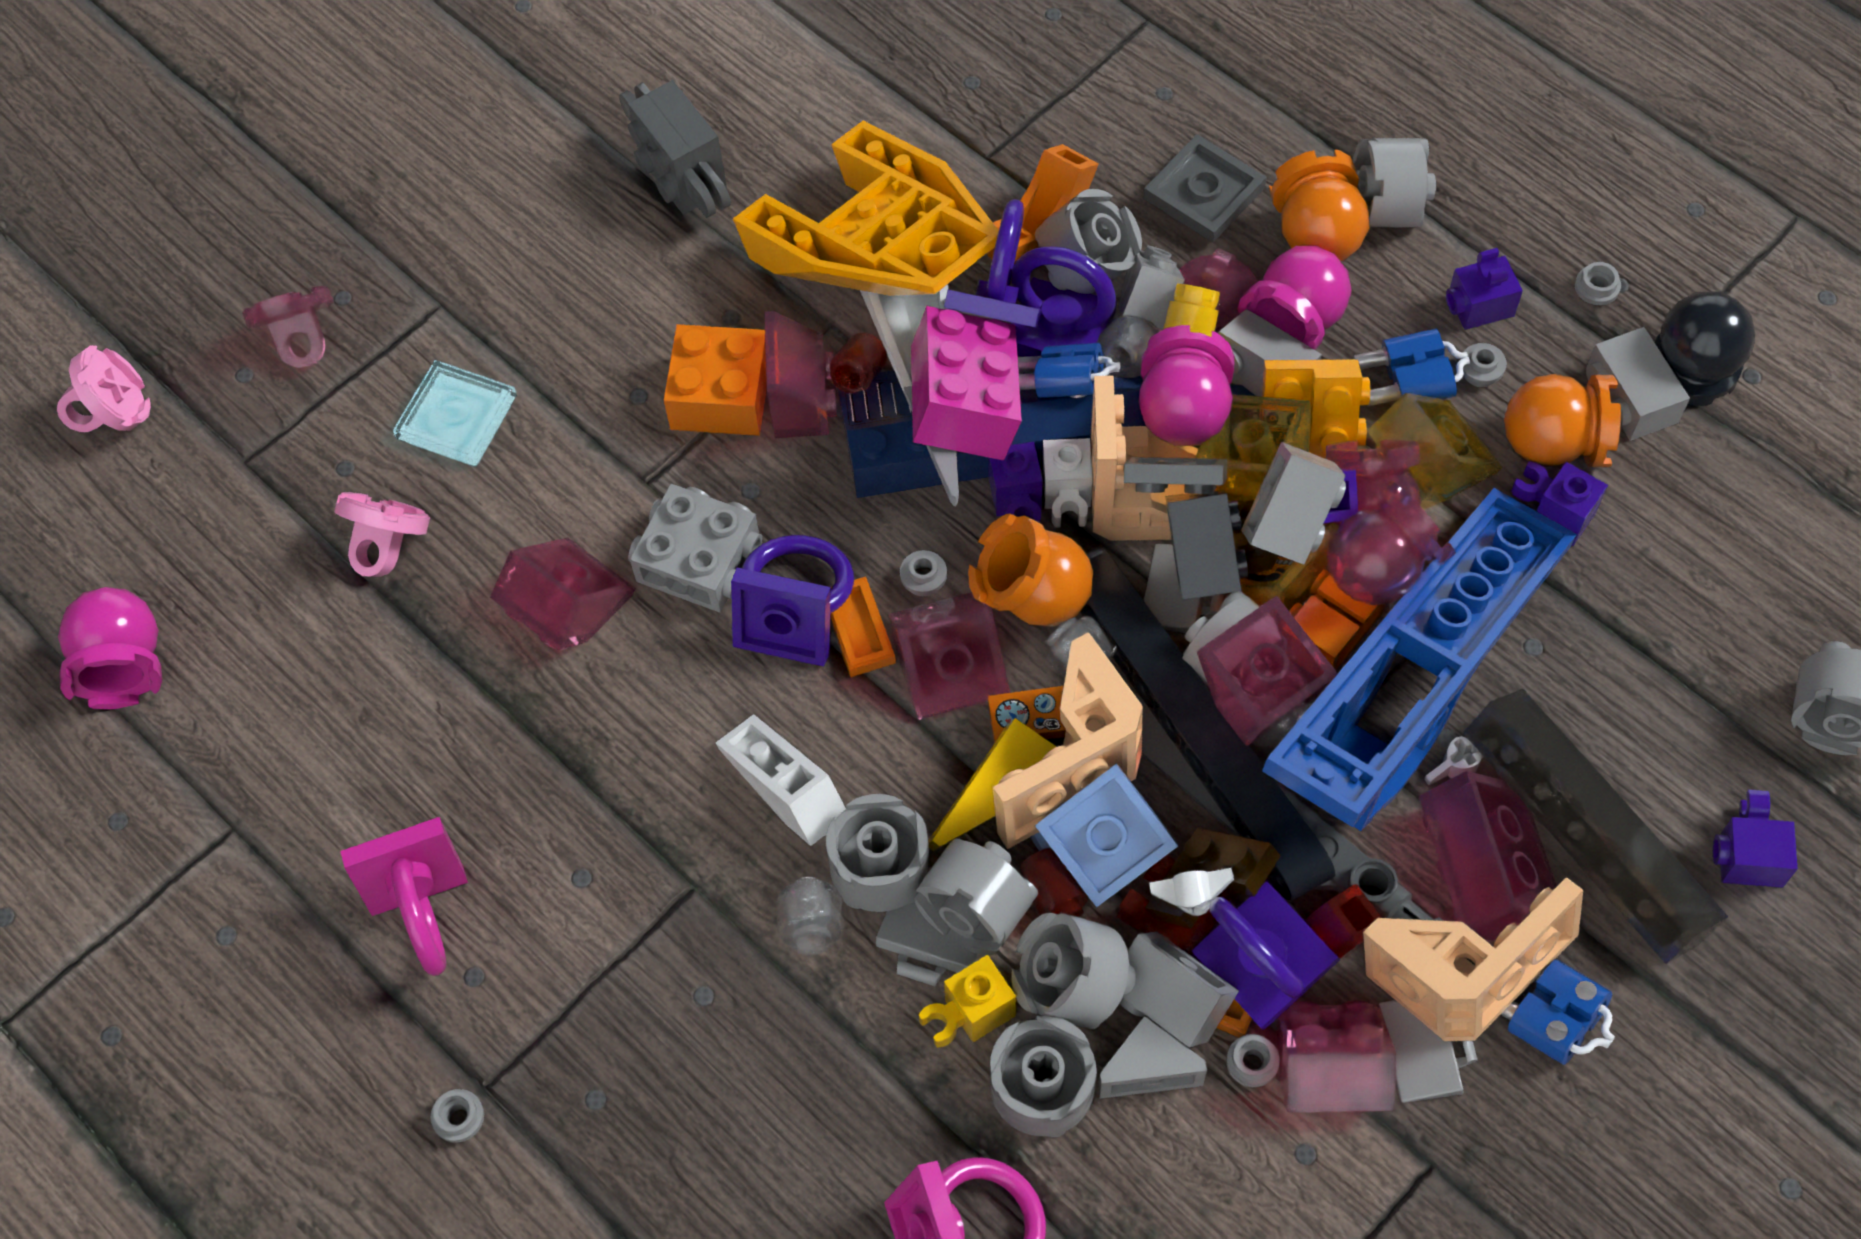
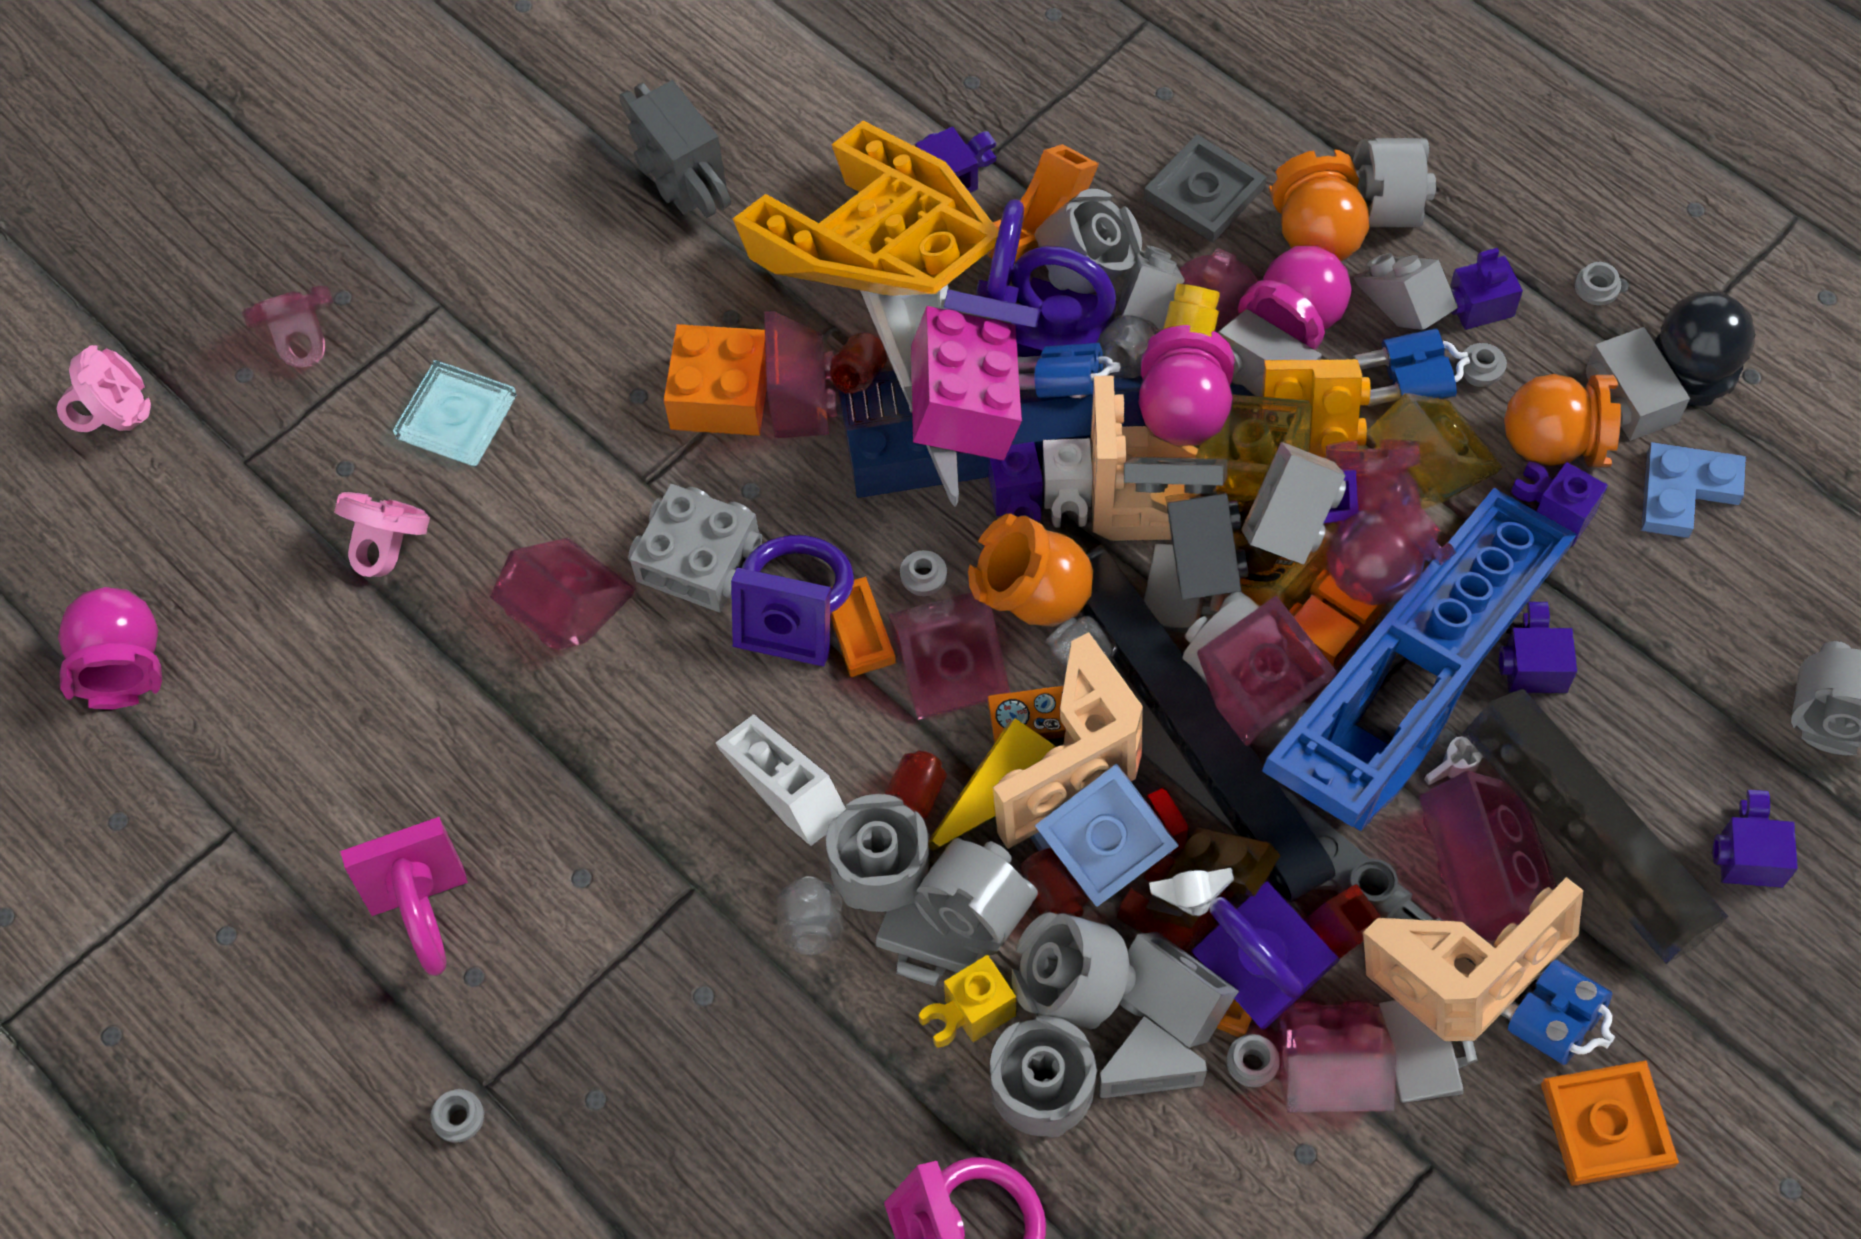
(918, 781): none -> clear red brick
(961, 157): none -> dark purple brick
(1170, 816): none -> red tile
(1408, 289): none -> light grey slope
(1538, 656): none -> dark purple brick
(1609, 1123): none -> orange tile
(1680, 476): none -> medium blue plate

